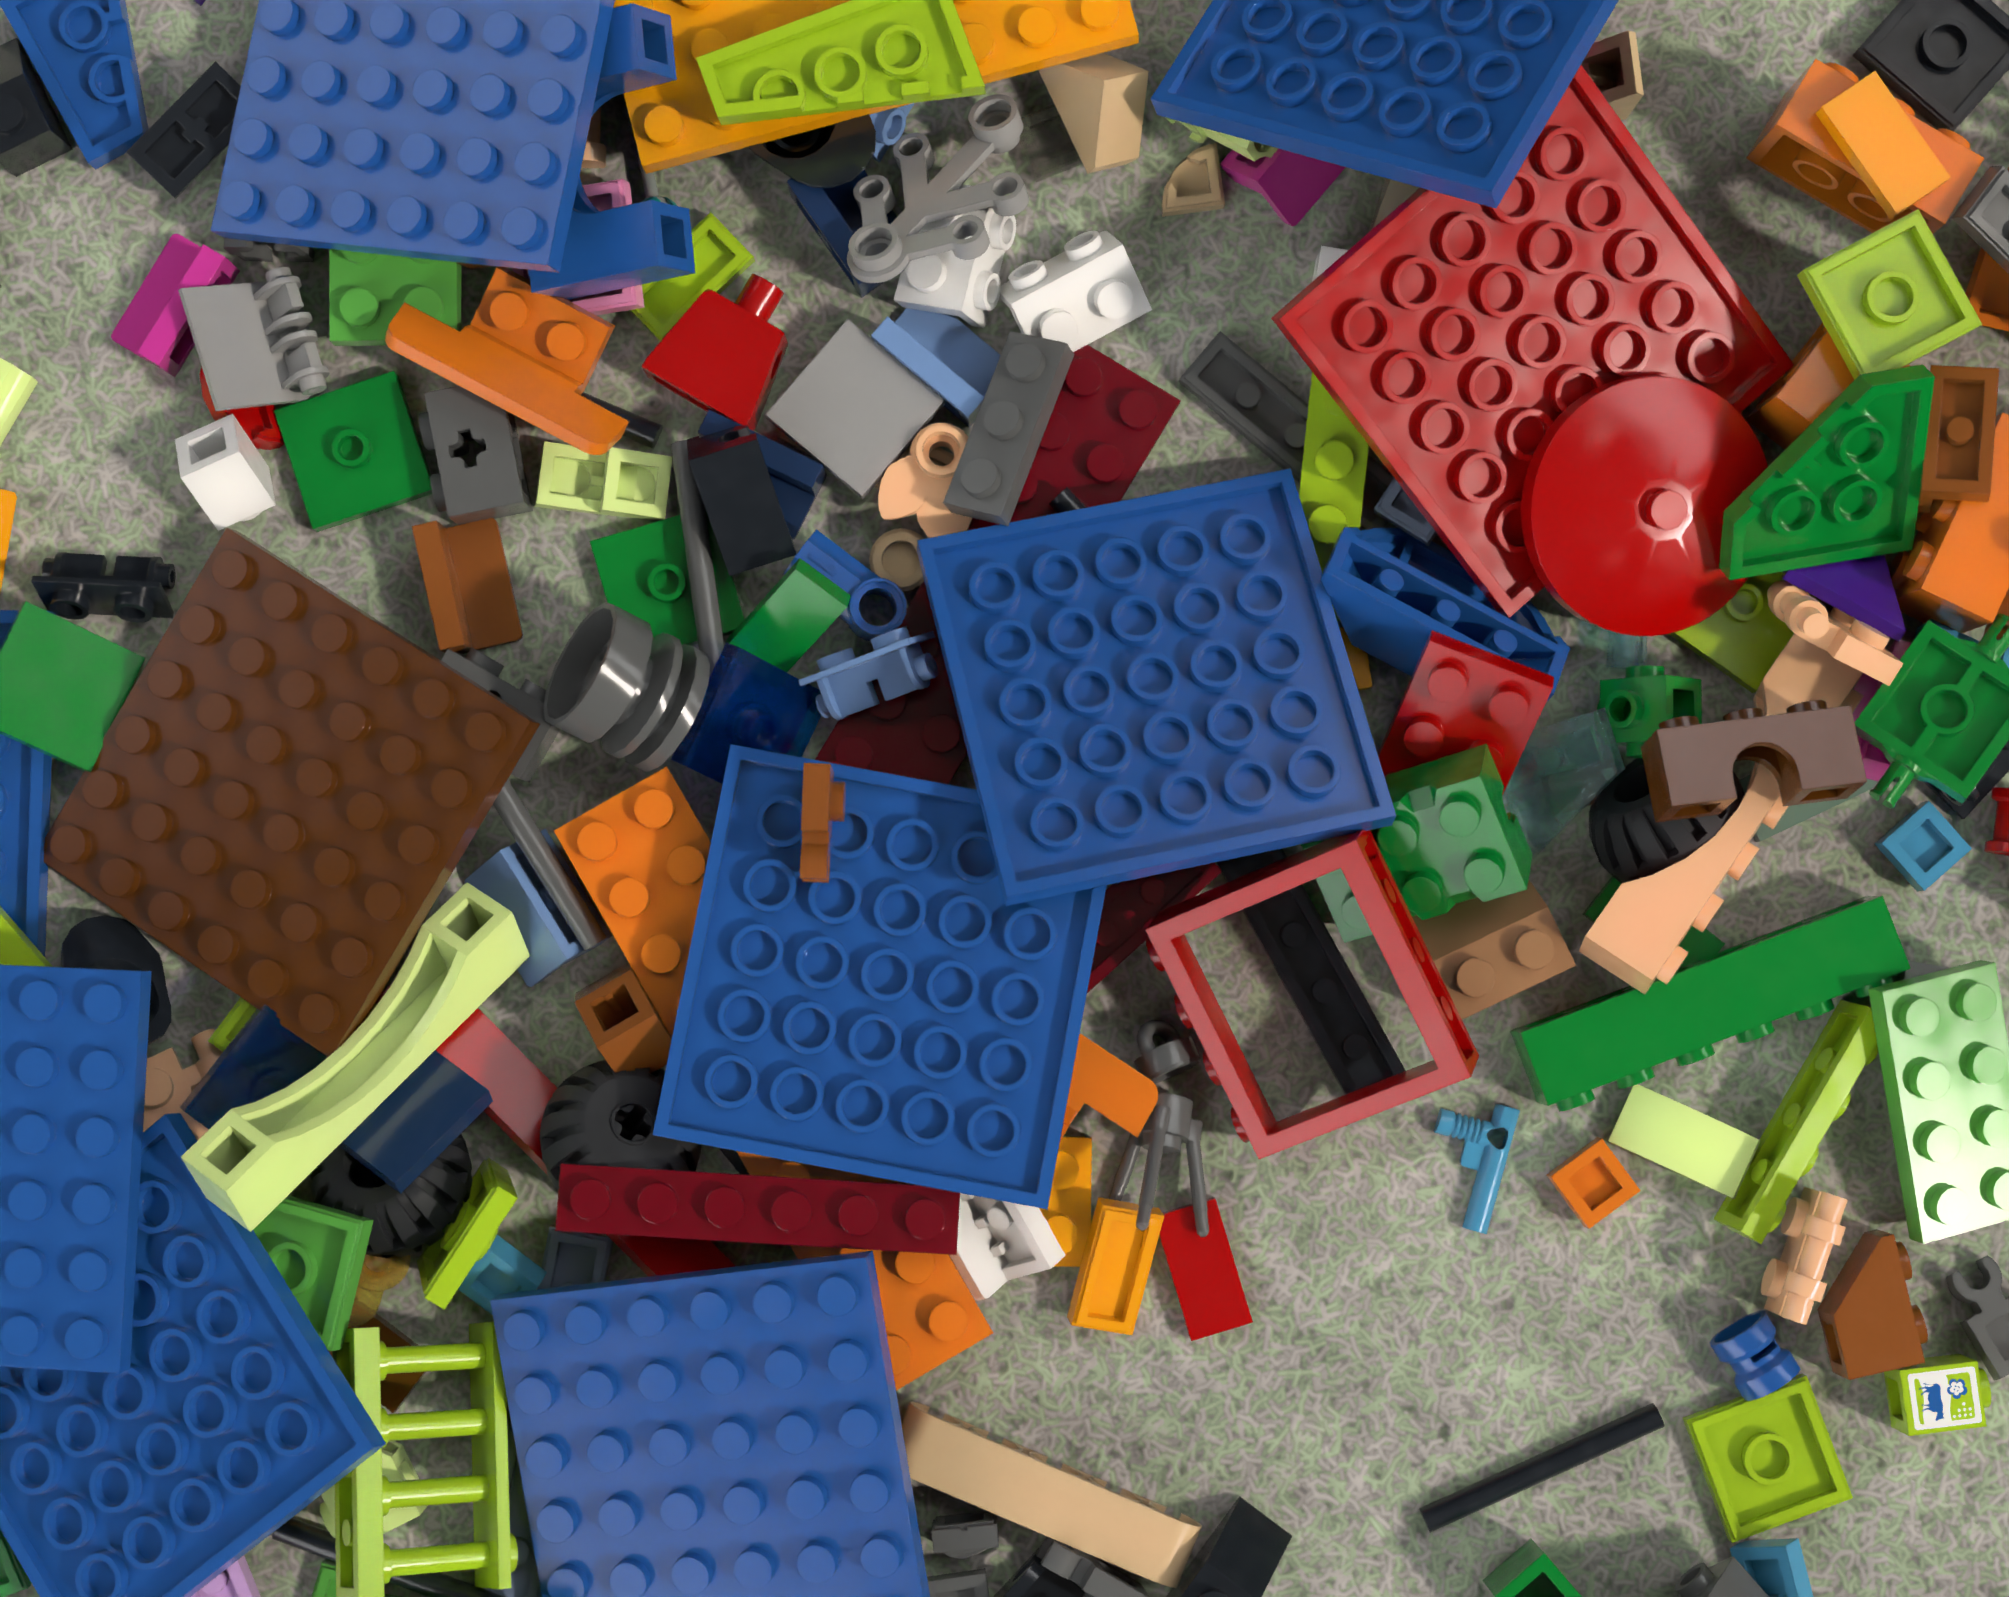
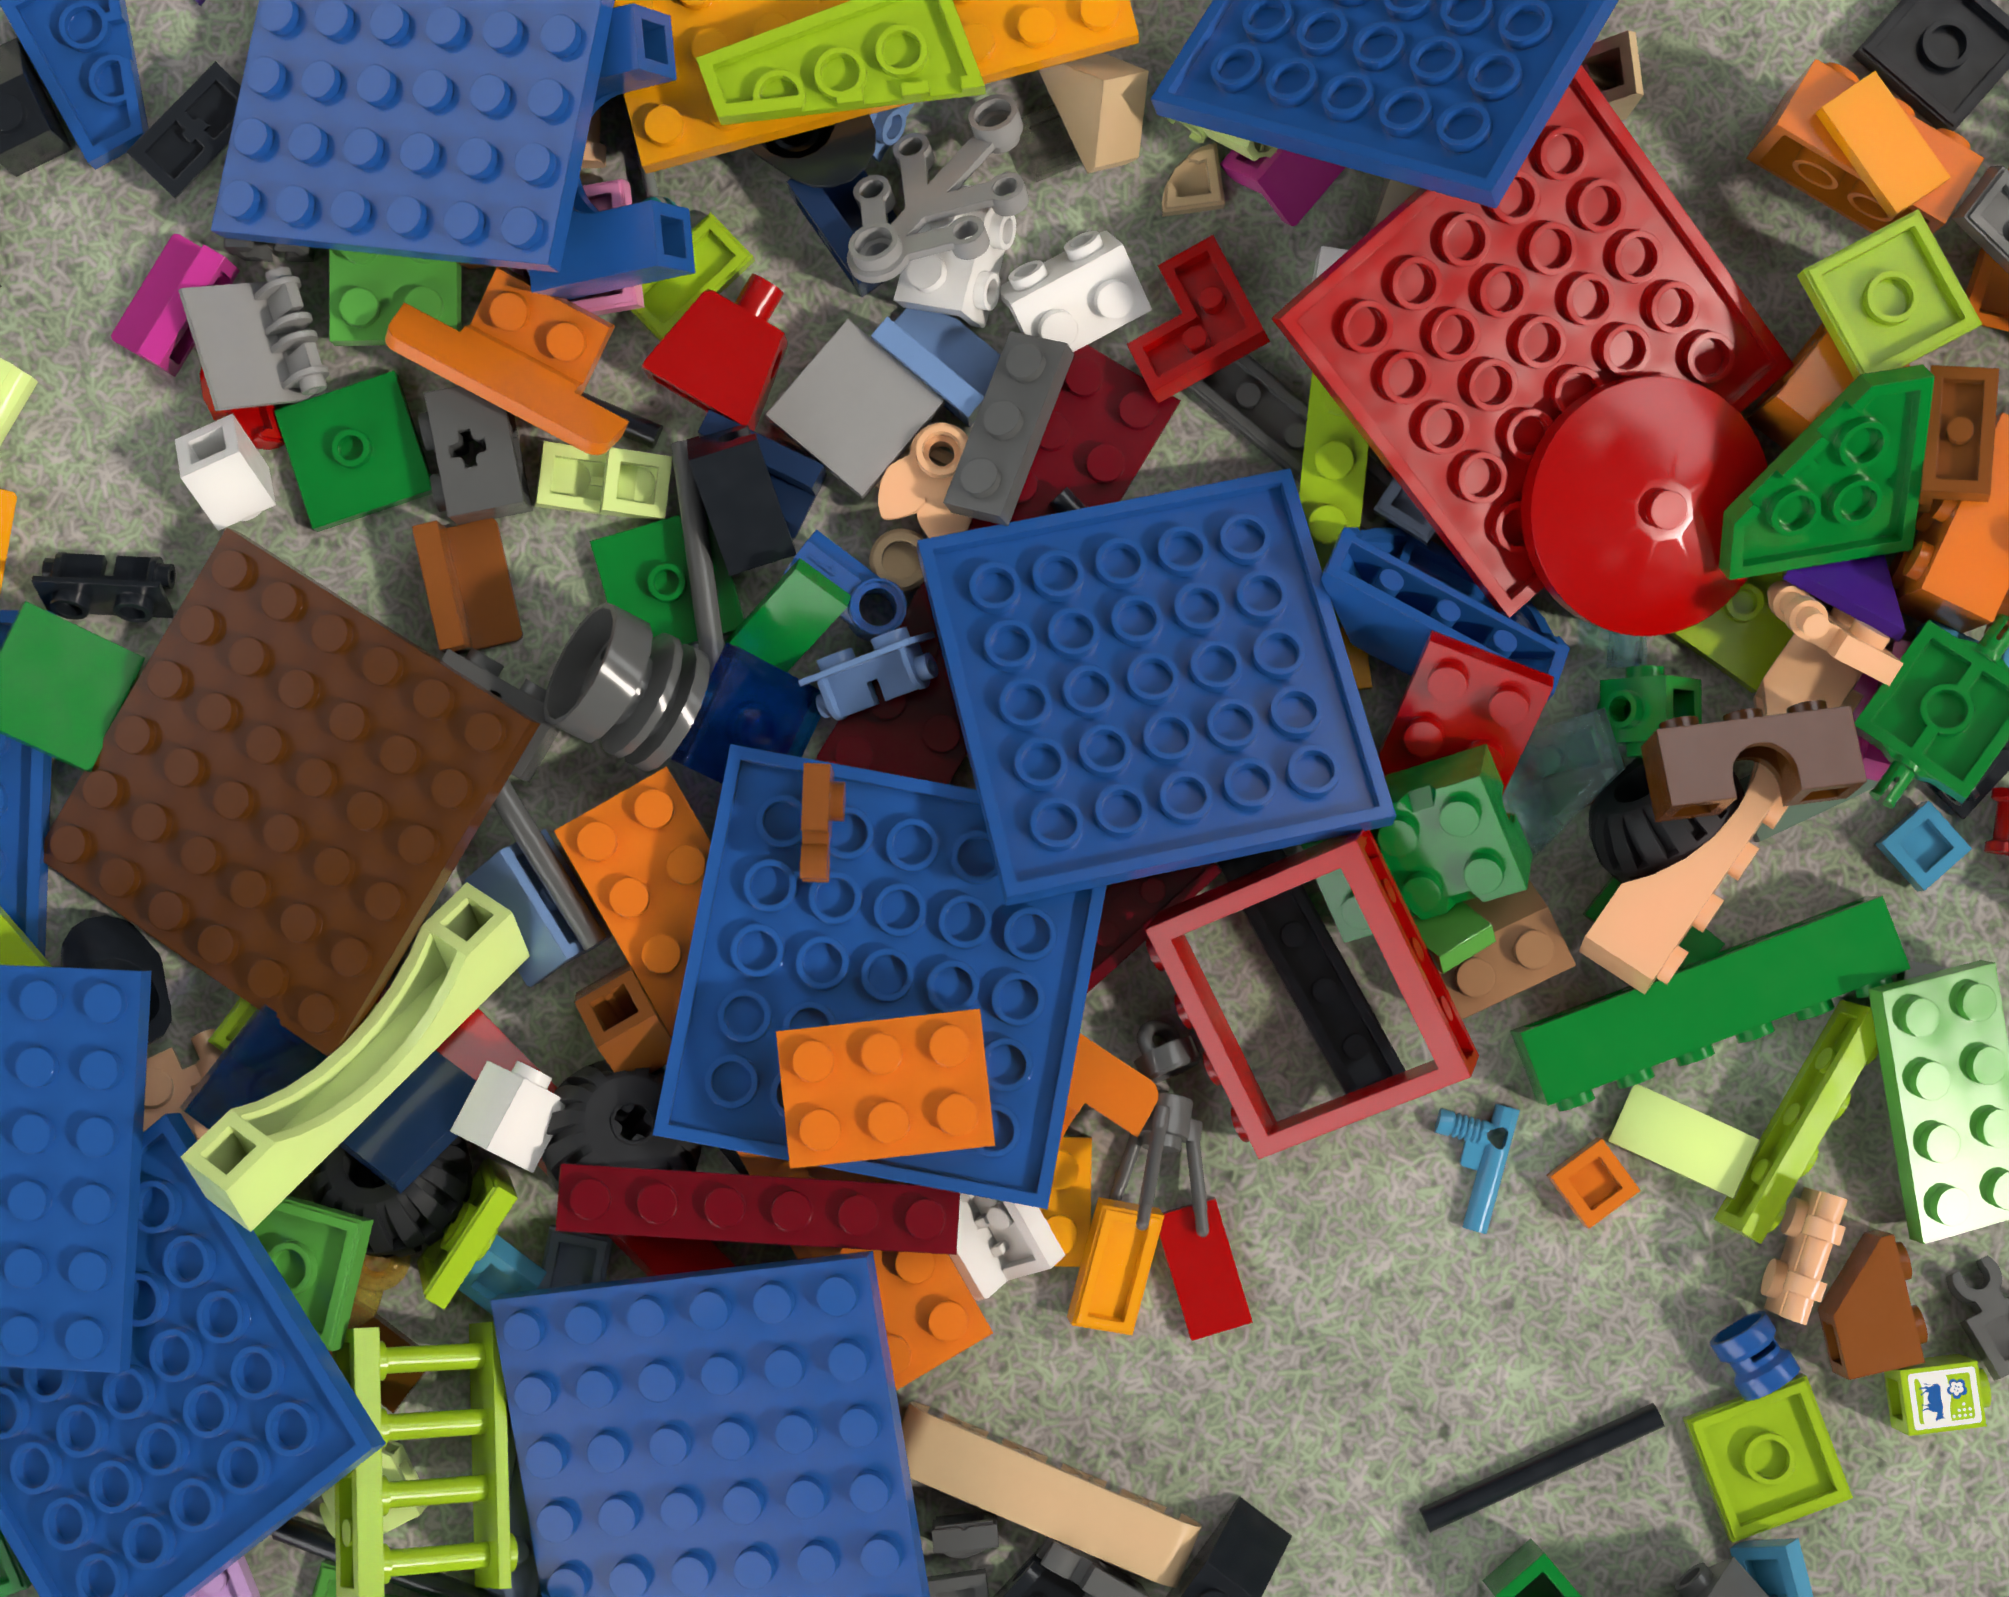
(509, 1113): none -> white brick
(885, 1088): none -> orange brick
(1209, 333): none -> red plate
(1455, 935): none -> bright green tile

